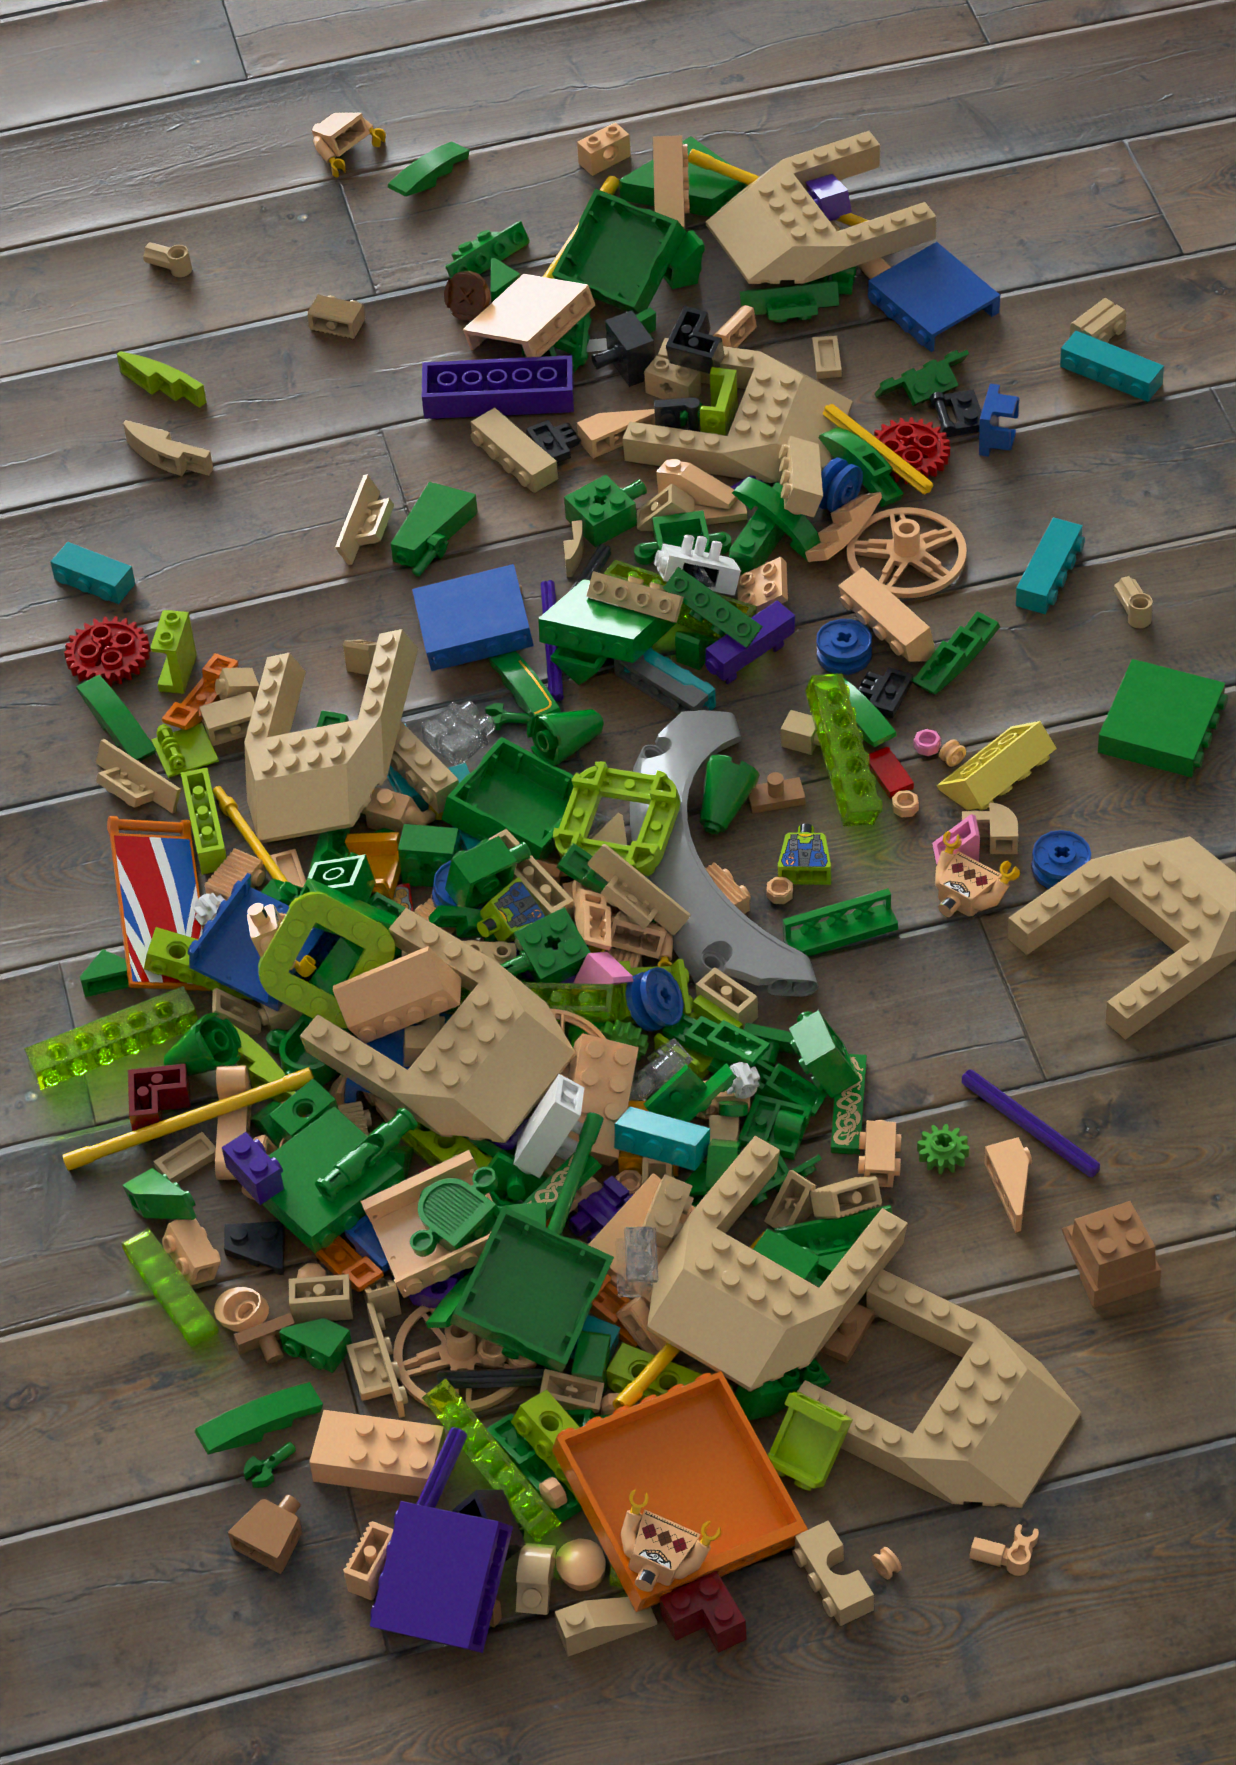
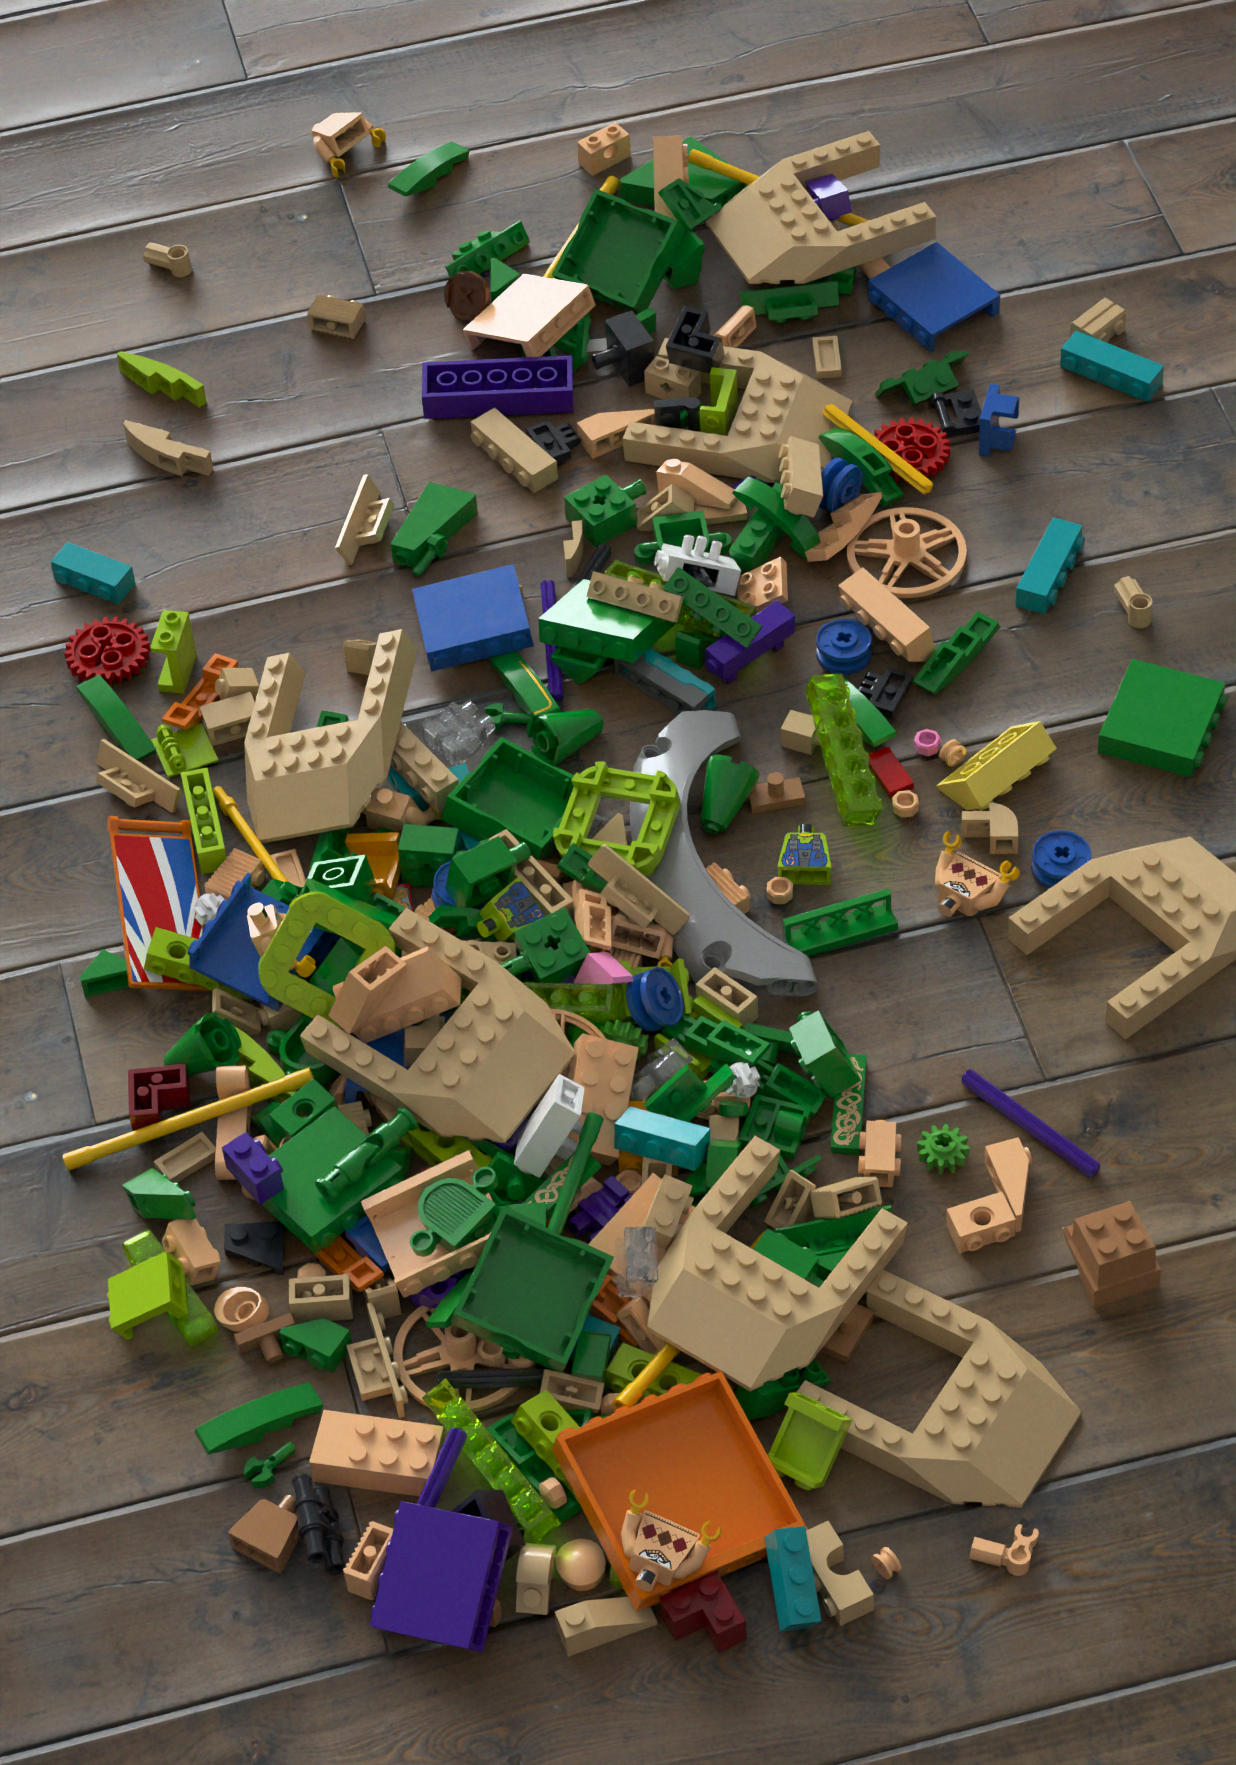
(111, 1037): clear neon green brick -> none
(146, 1293): none -> lime panel
(318, 1524): none -> black pin
(366, 989): none -> light nougat slope
(687, 204): none -> green wing
(792, 1578): none -> teal brick
(970, 838): bright pink slope -> none
(991, 1211): none -> light nougat brick

